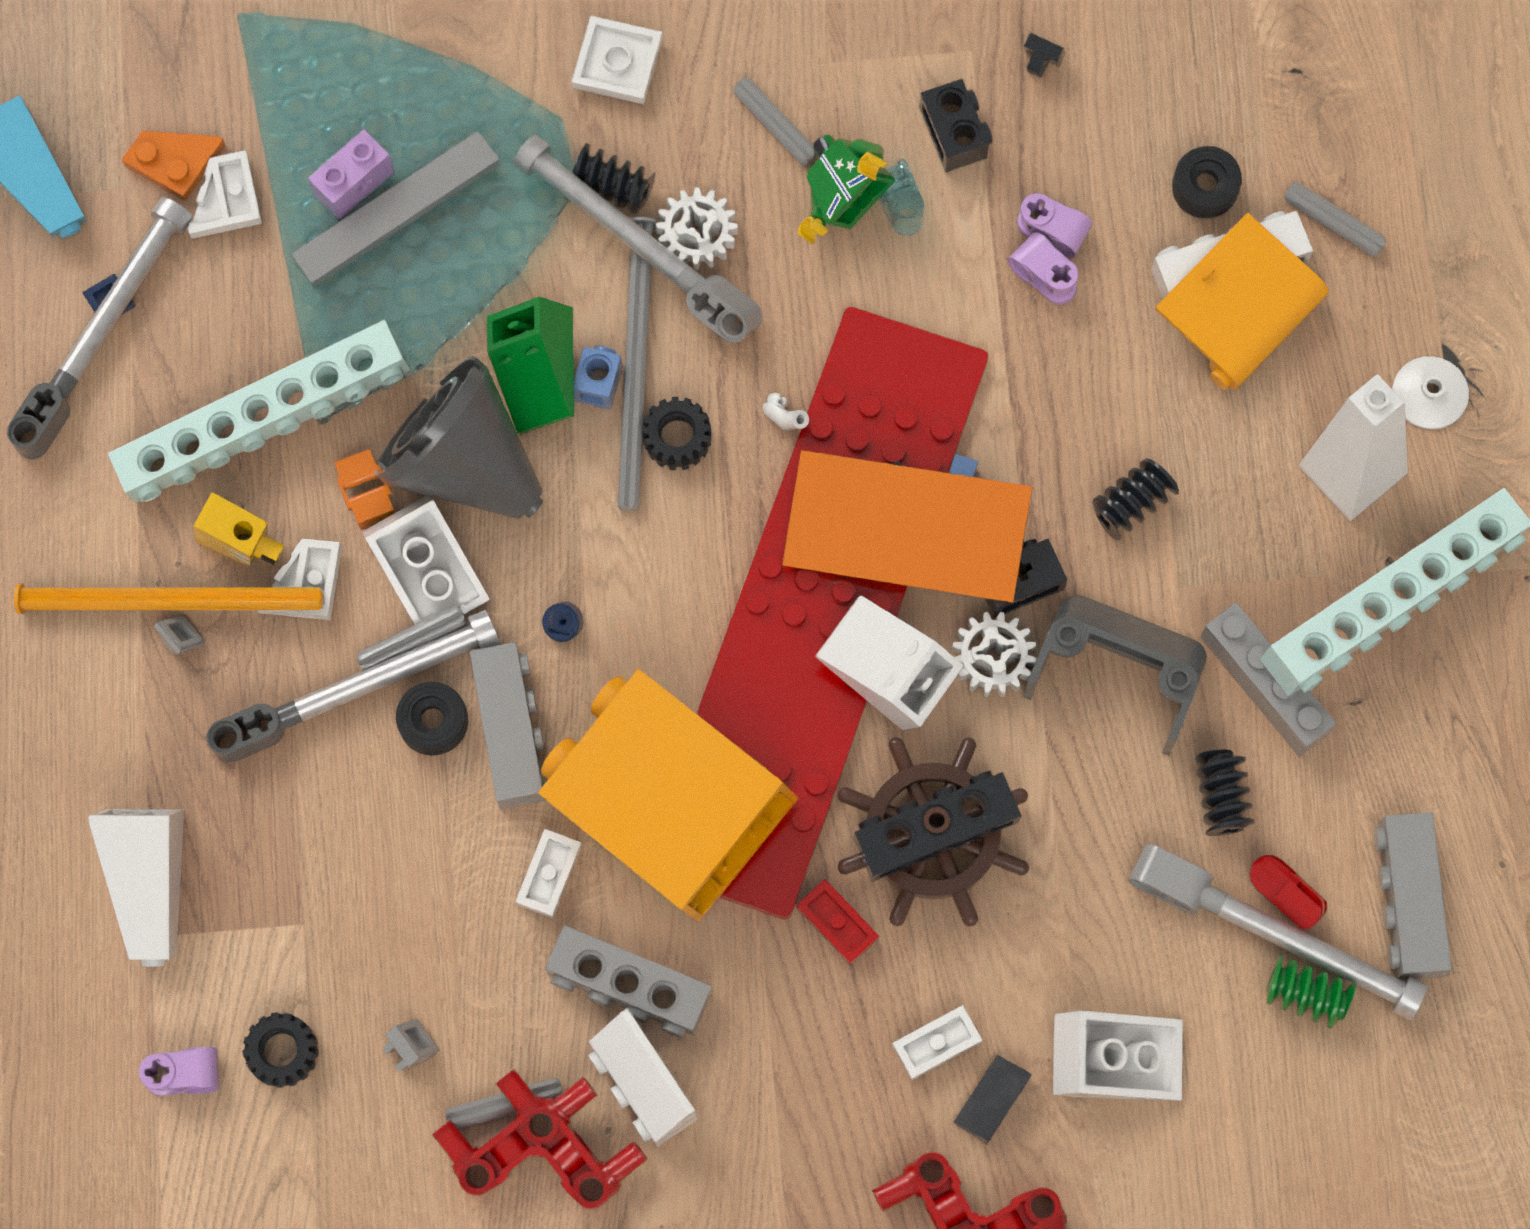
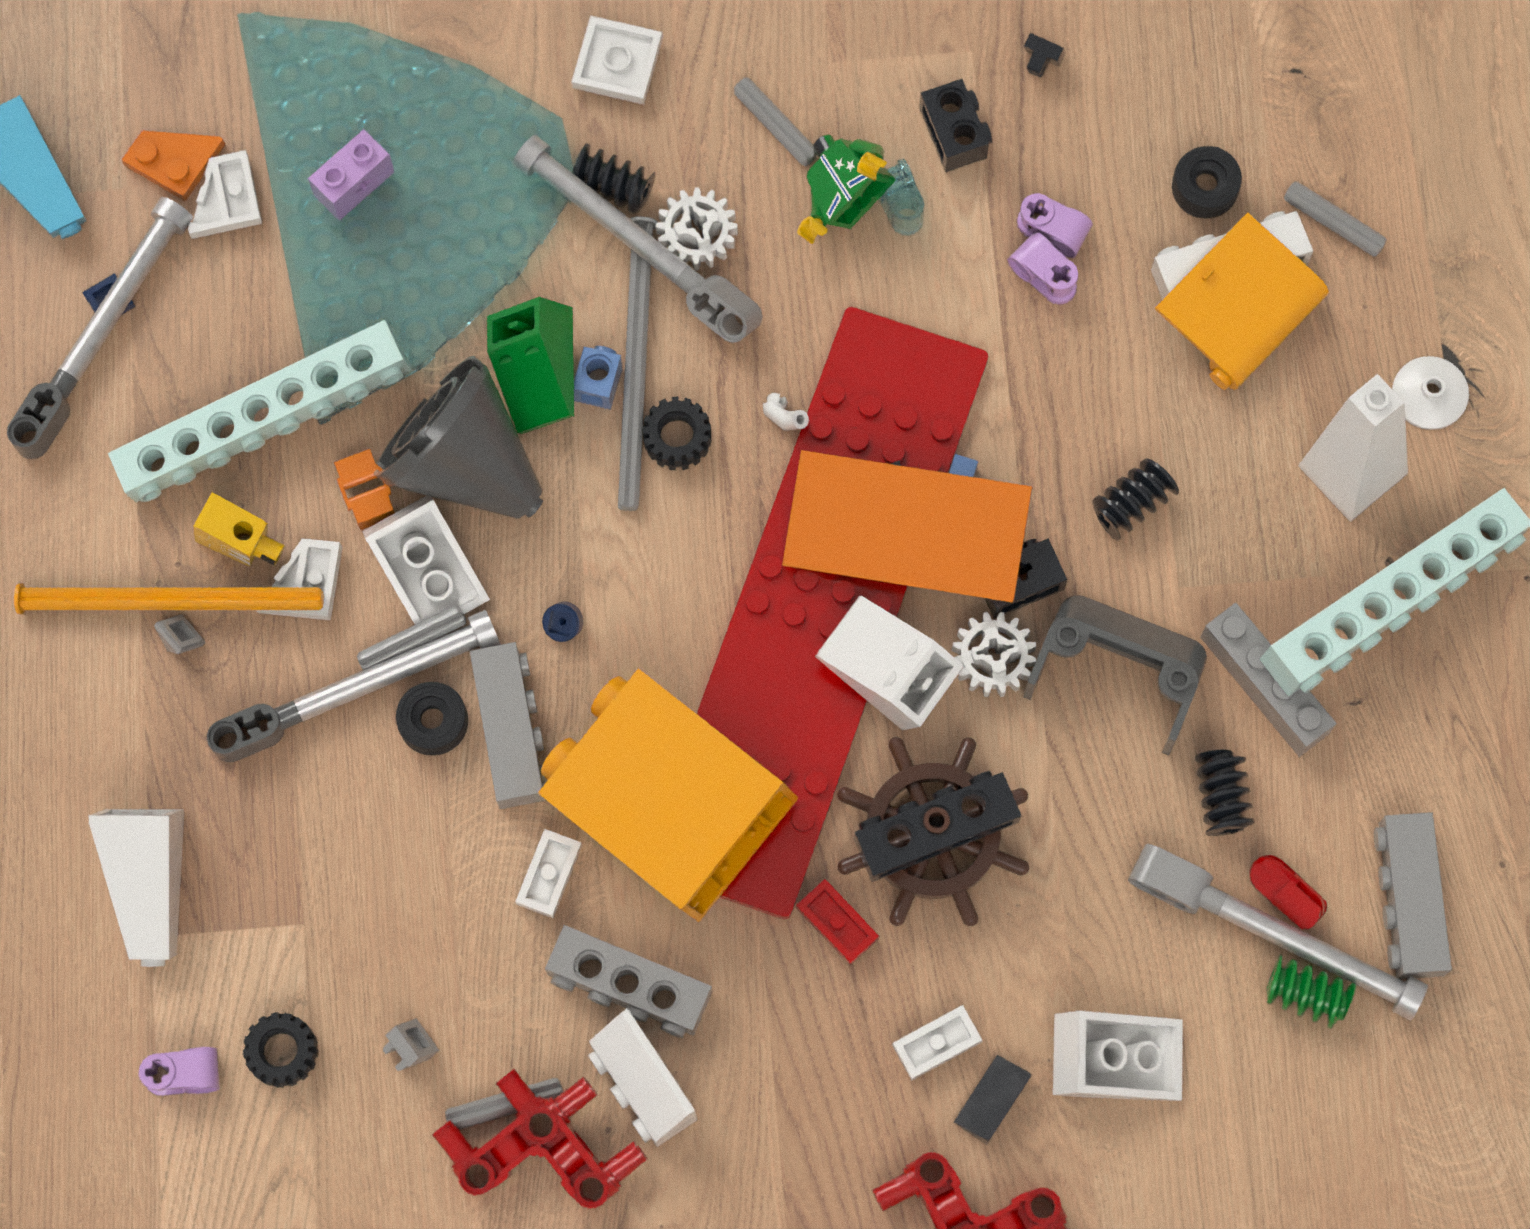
(395, 209): light grey tile -> none

